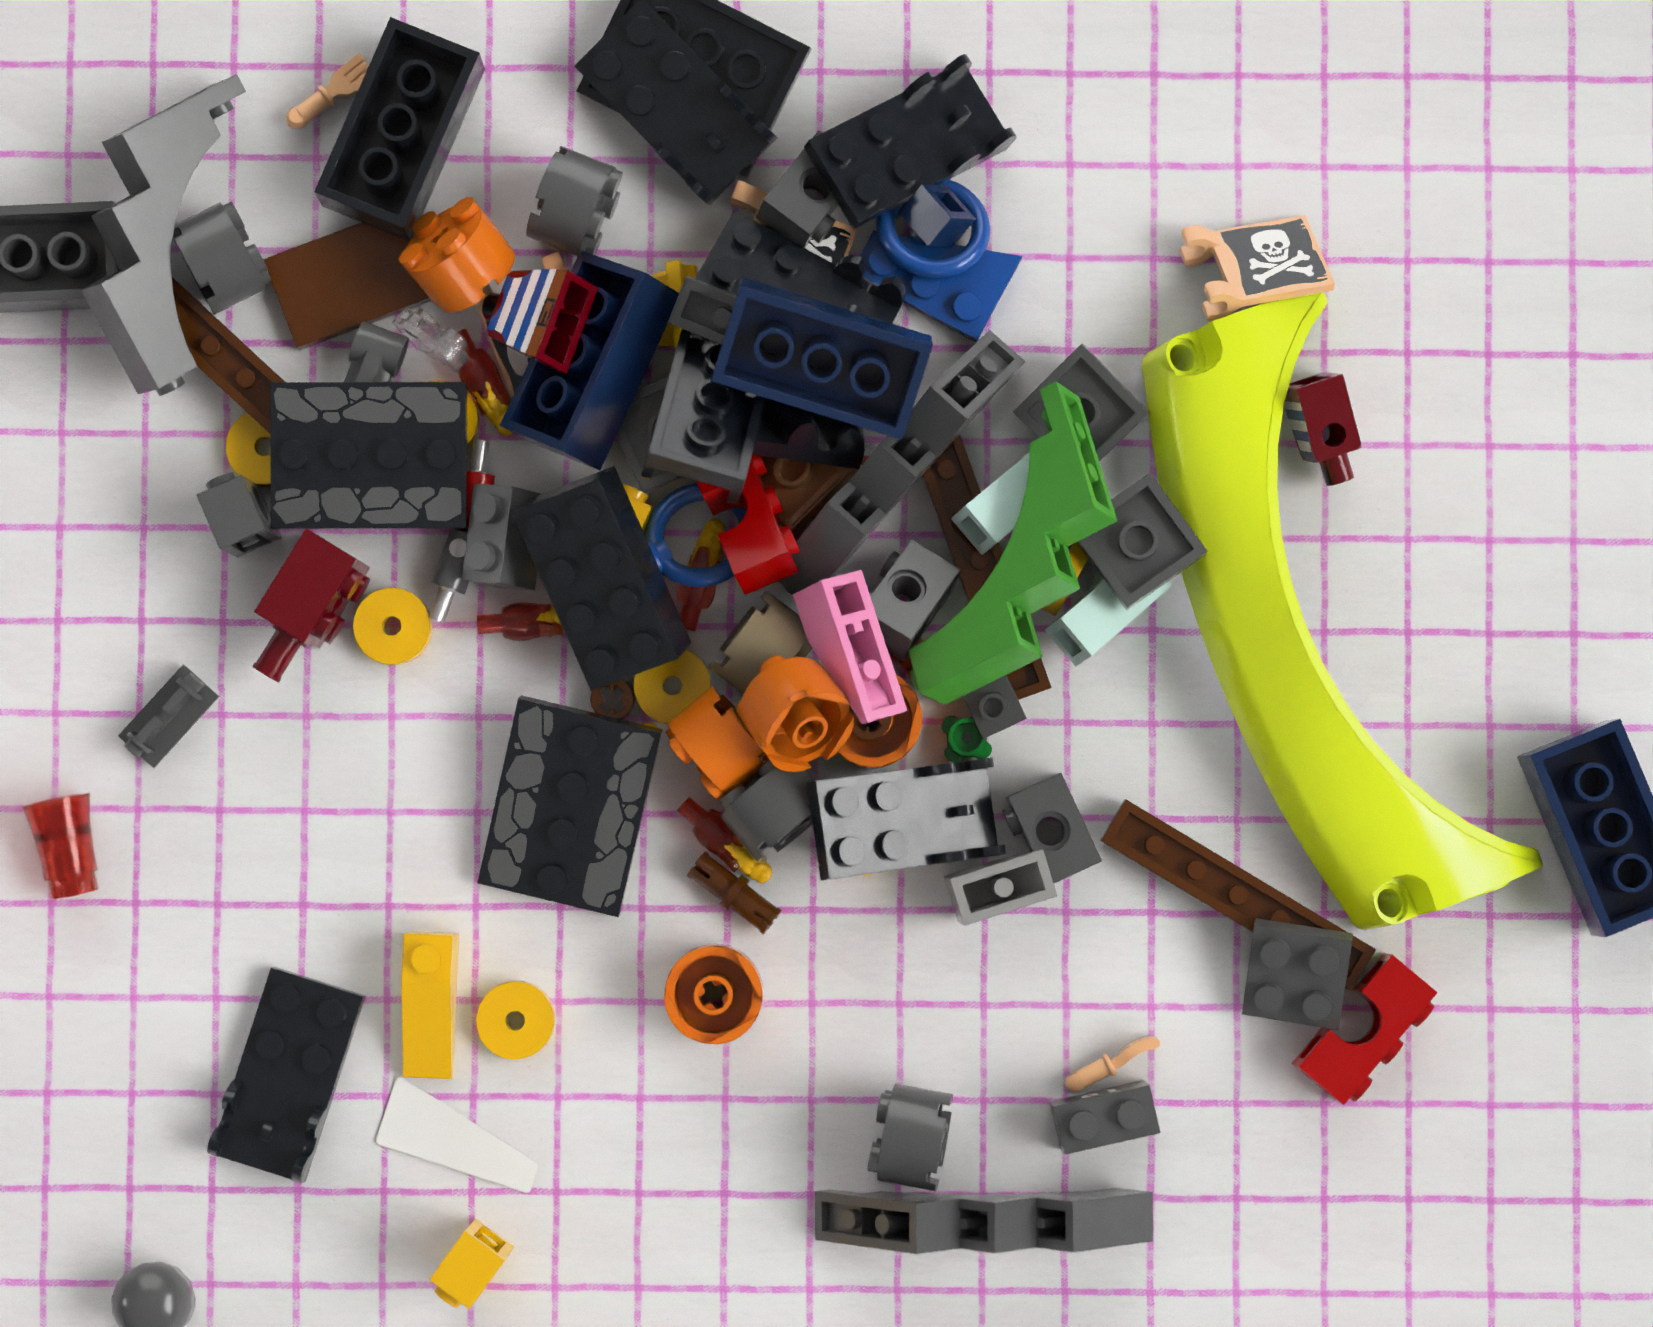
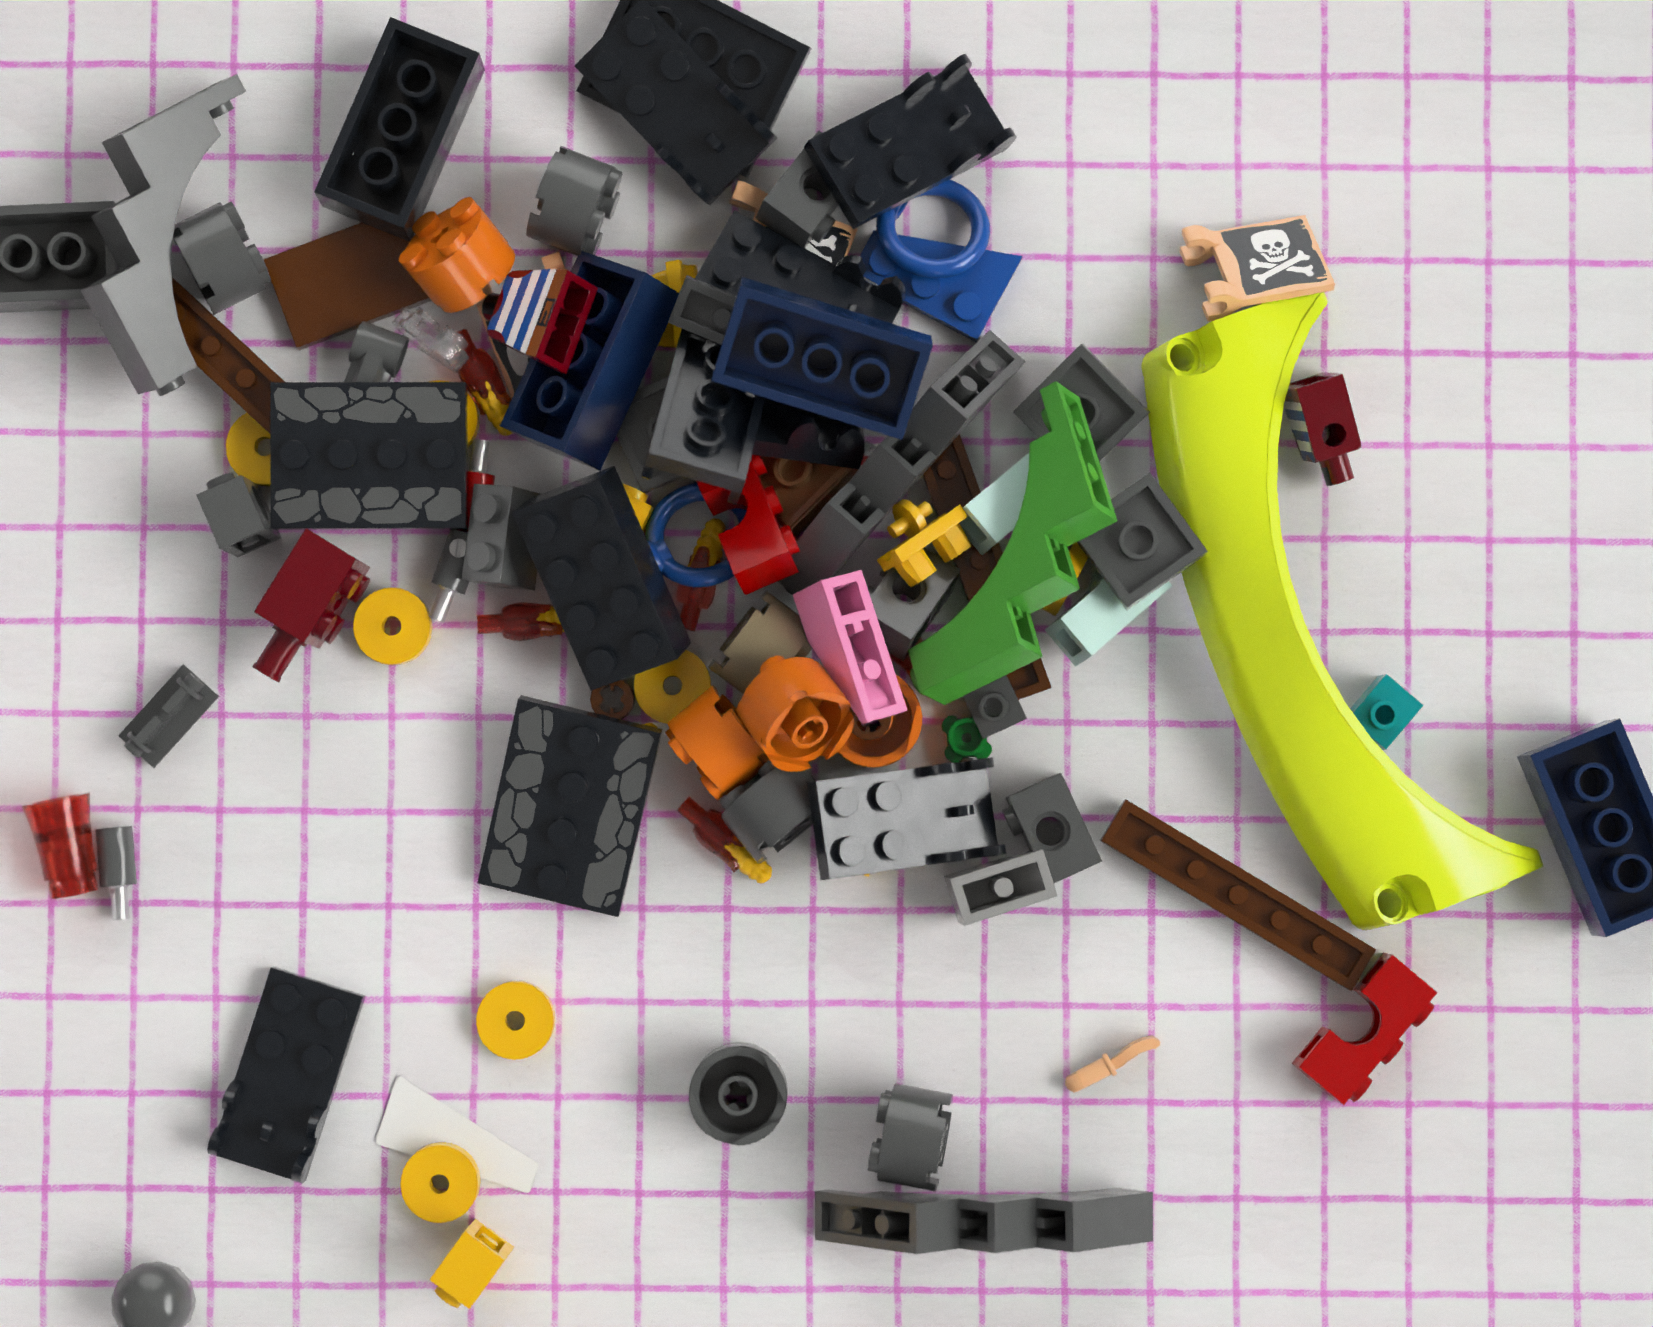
(116, 866): none -> dark grey piece
(343, 83): light nougat piece -> none
(429, 1003): yellow slope -> none
(436, 1204): none -> yellow piece
(707, 1021): orange brick -> none
(728, 1119): none -> dark grey brick
(734, 892): reddish brown pin -> none
(936, 216): dark blue plate -> none
(942, 532): none -> yellow hips
(1105, 1117): dark grey brick -> none
(1297, 973): dark grey plate -> none
(1385, 710): none -> teal brick

